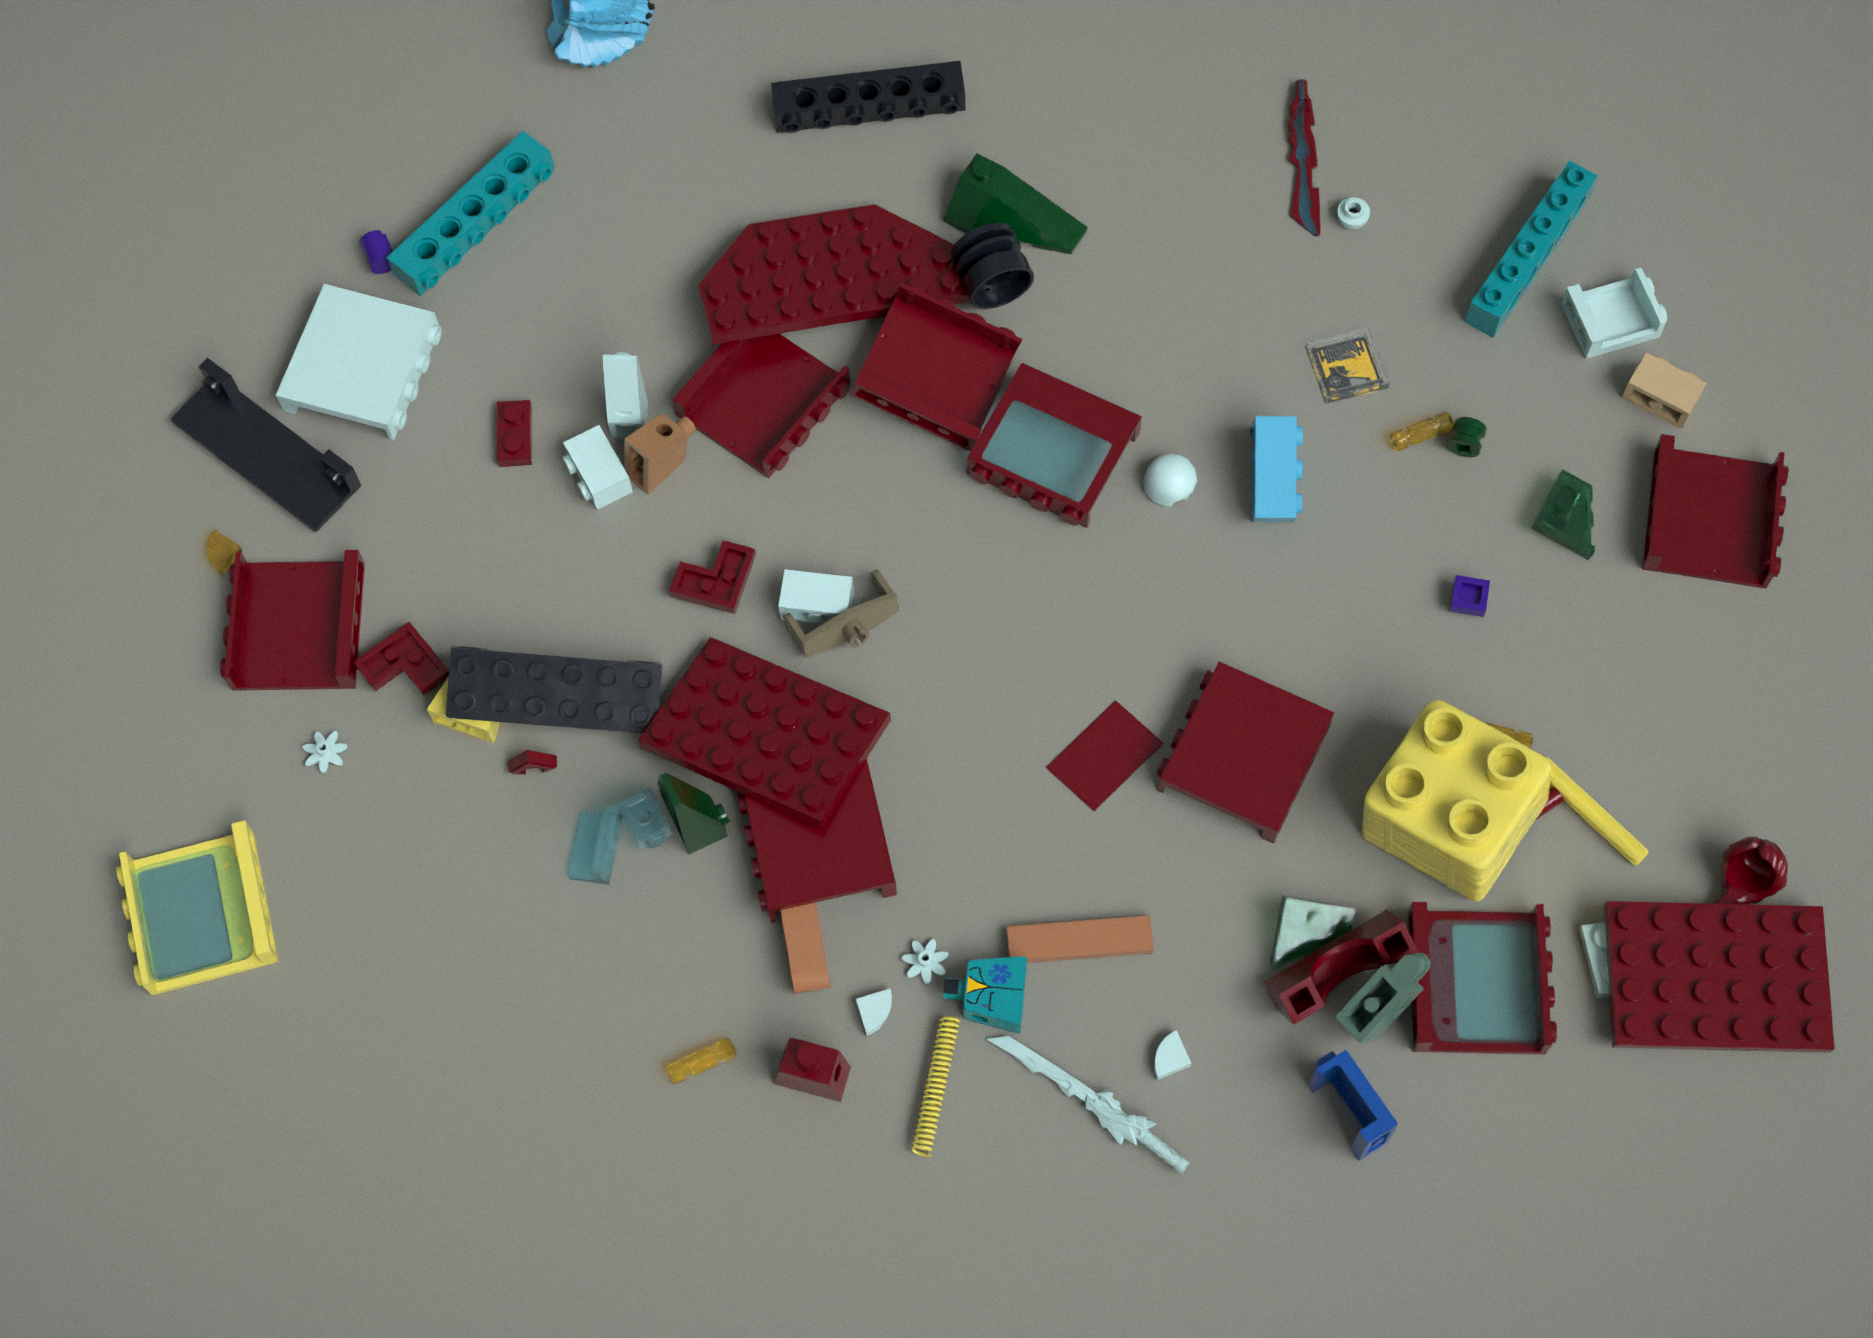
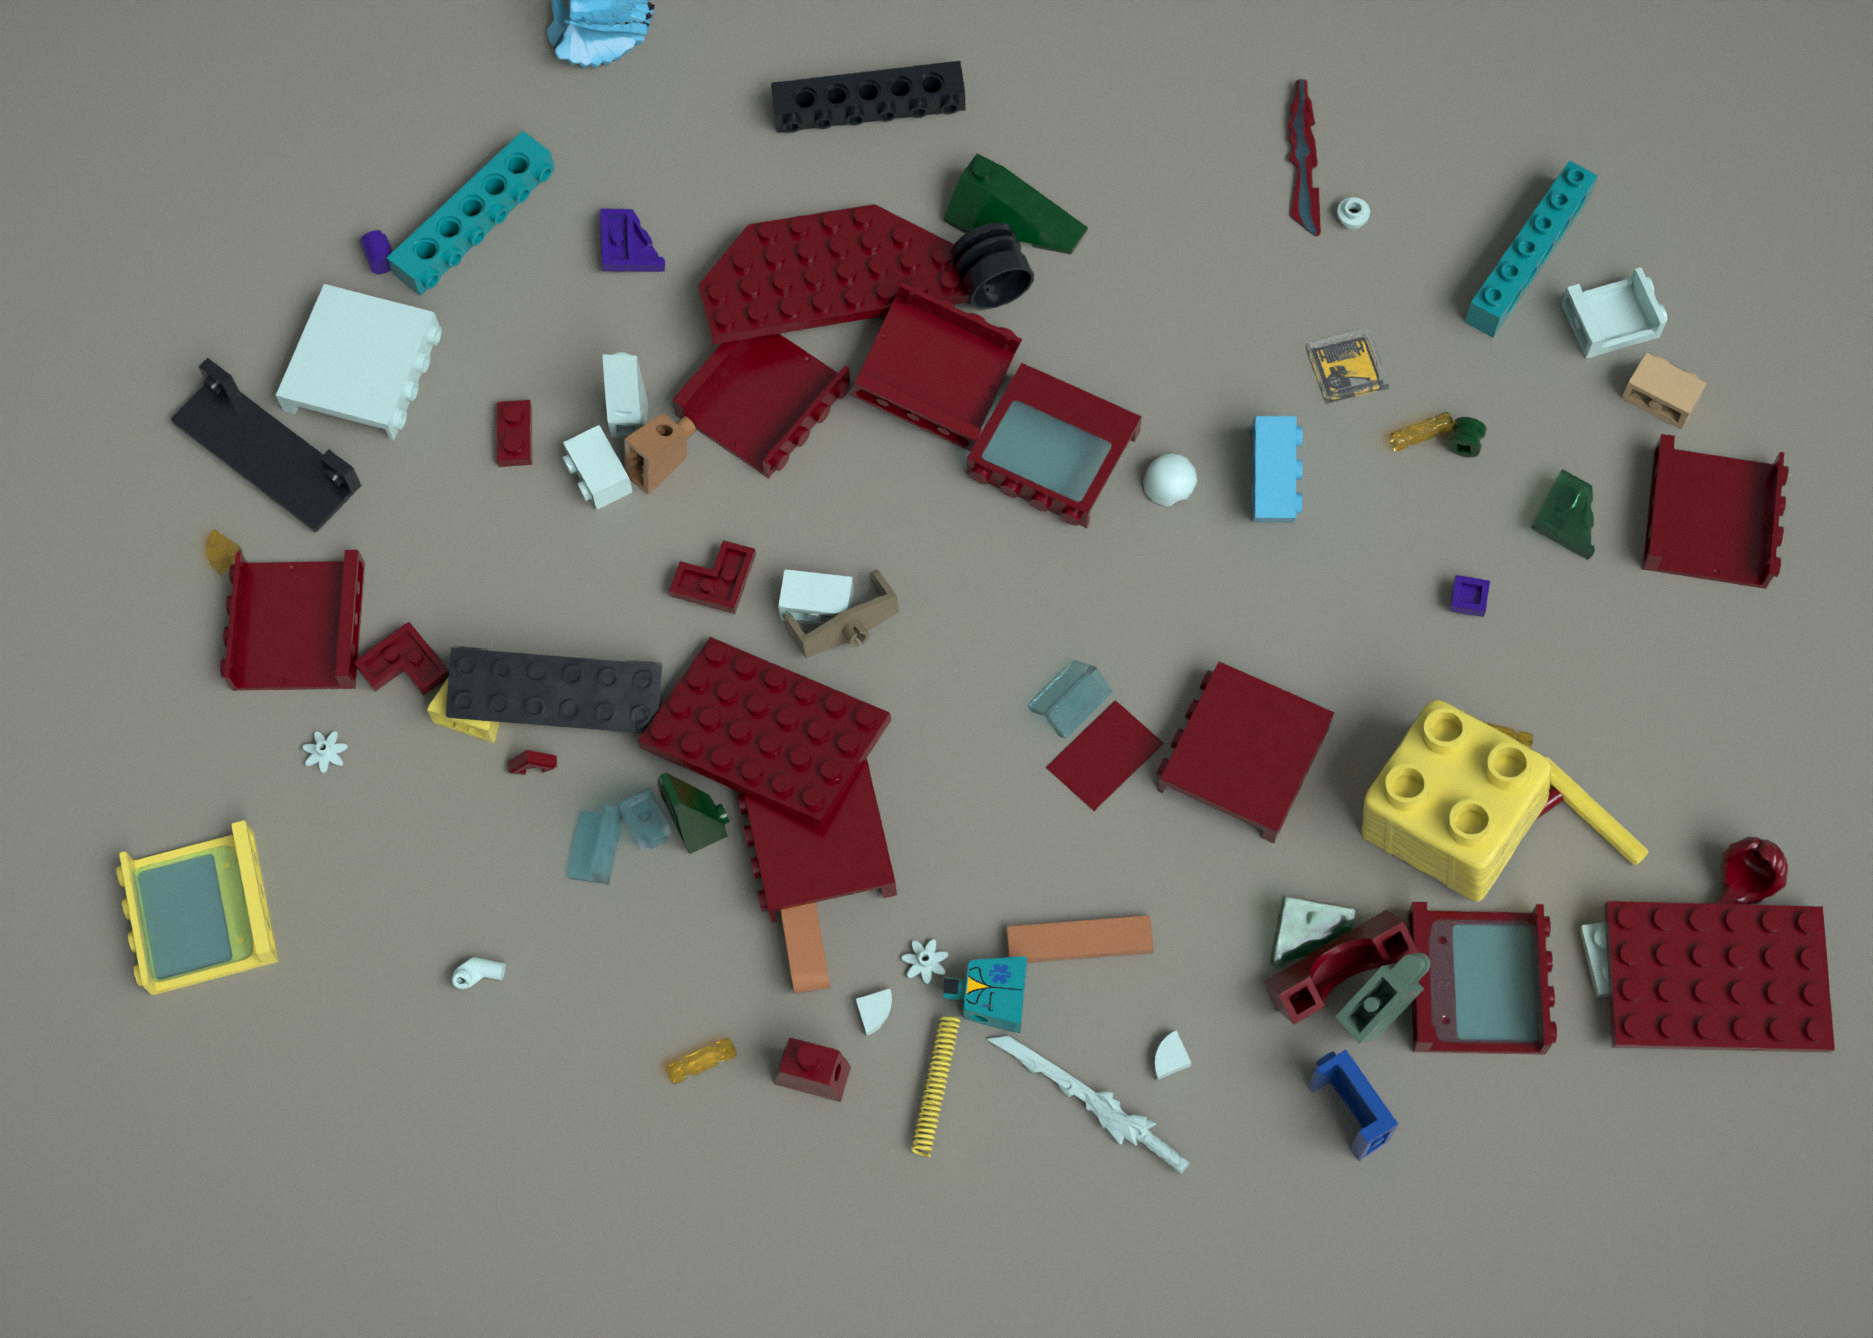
(475, 970): none -> light aqua arm
(626, 244): none -> dark purple wing
(1071, 697): none -> clear light blue panel

